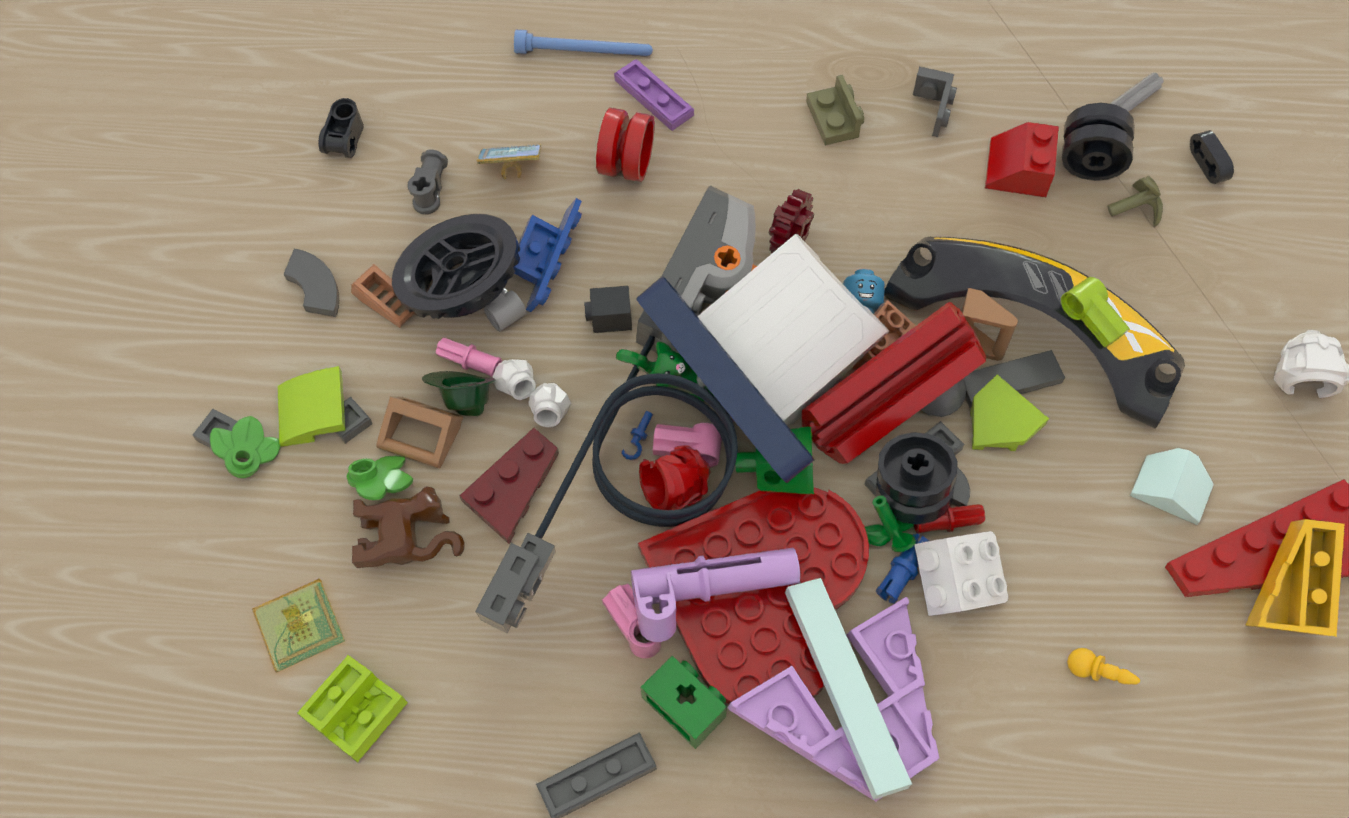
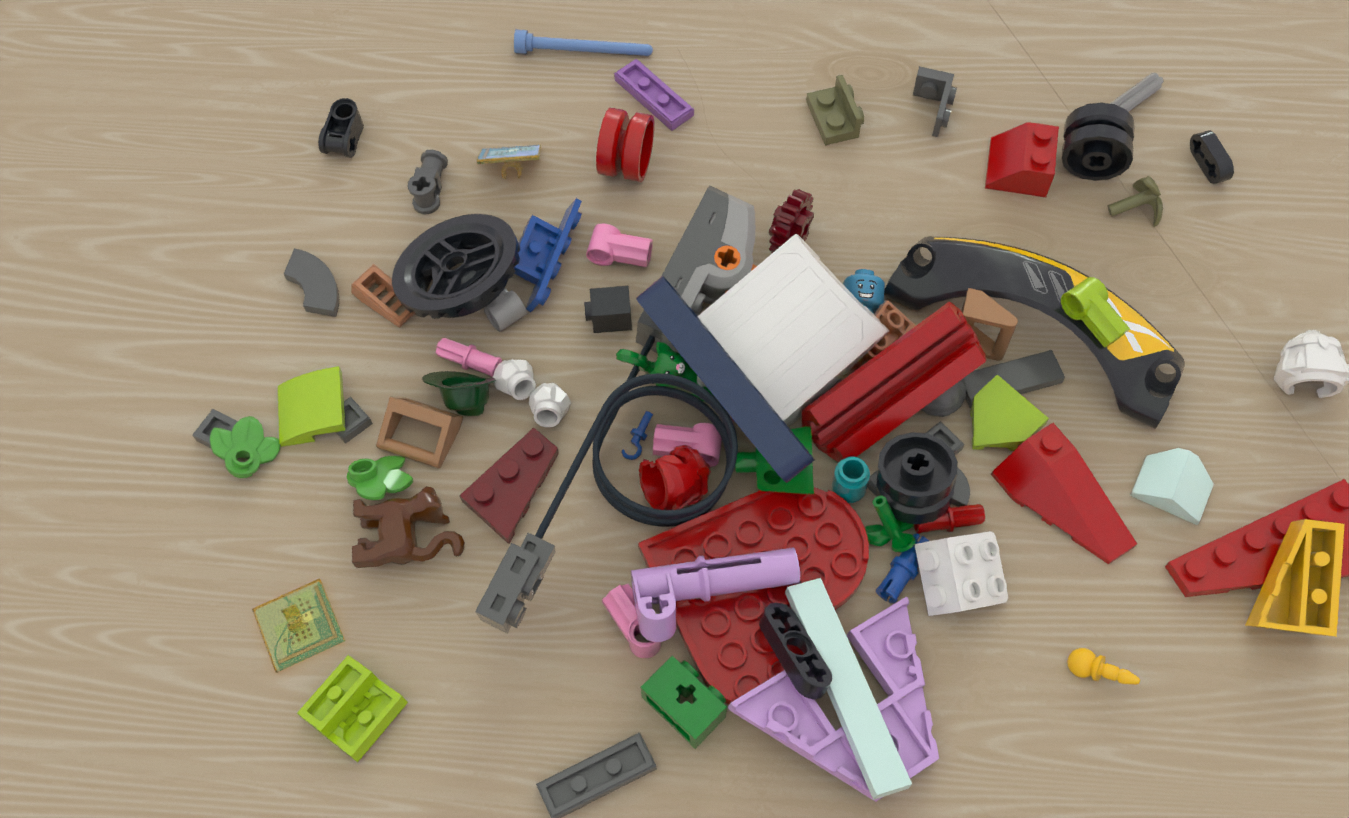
(610, 245): none -> bright pink piece
(807, 671): none -> black beam
(851, 479): none -> teal brick
(1060, 487): none -> red wedge

